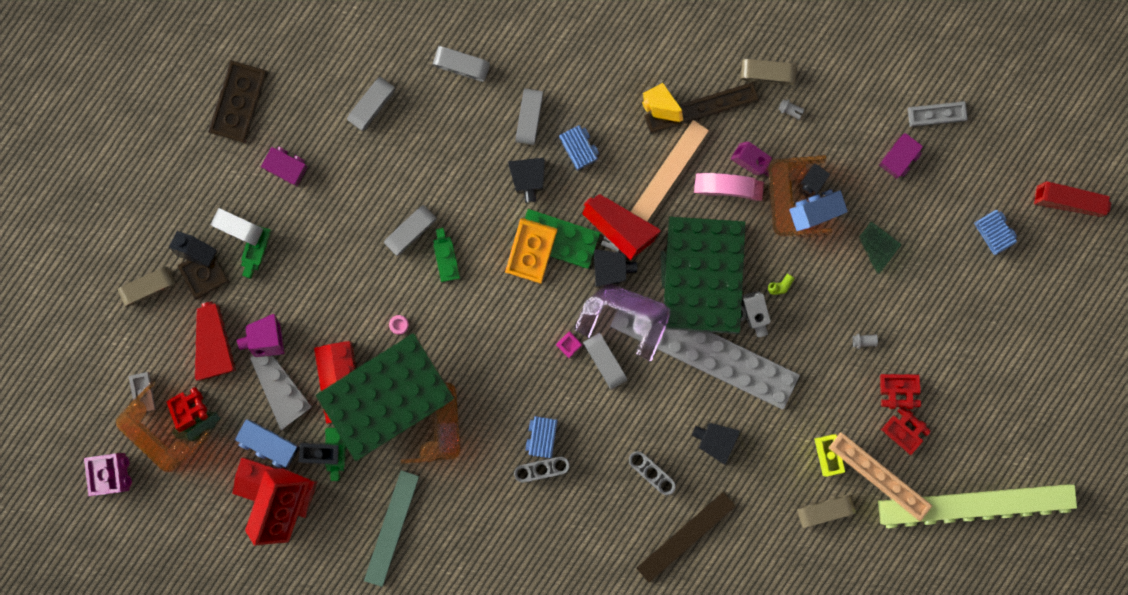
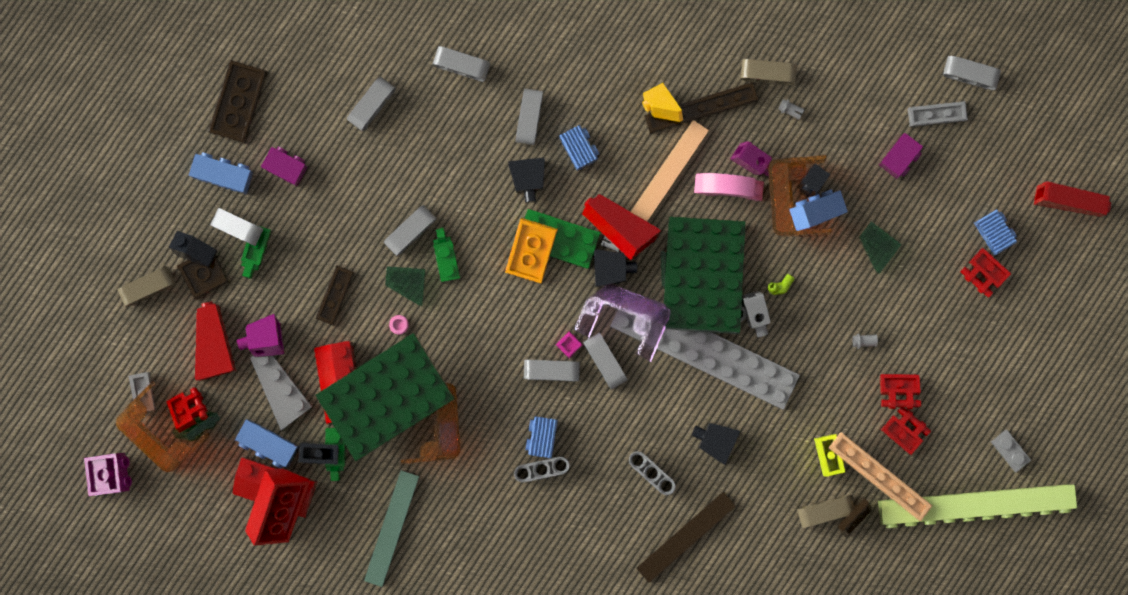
(221, 173): none -> medium blue brick
(335, 295): none -> dark brown tile
(407, 282): none -> clear green wing
(551, 370): none -> light grey beam
(855, 517): none -> dark brown tile
(972, 72): none -> light grey beam
(989, 268): none -> red plate
(1010, 451): none -> light grey plate

